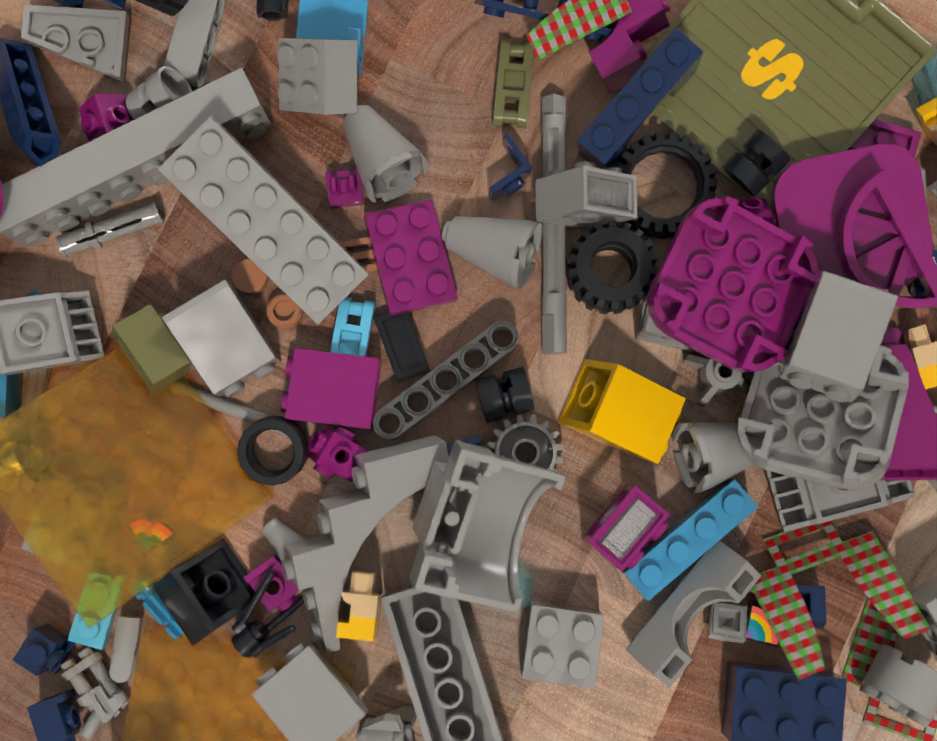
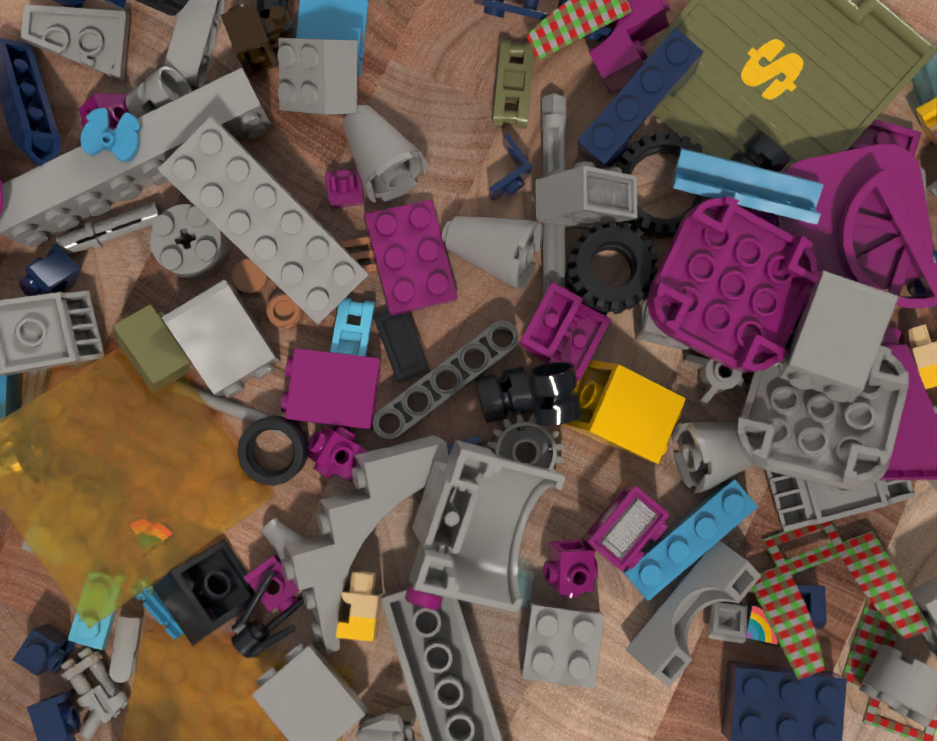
(50, 274): none -> dark blue brick
(122, 142): none -> dark azure piece
(173, 231): none -> light grey brick
(256, 38): none -> dark brown brick
(423, 599): none -> magenta tile
(554, 388): none -> black wheel
(564, 330): none -> magenta slope
(571, 567): none -> magenta brick
(749, 184): none -> dark azure fence

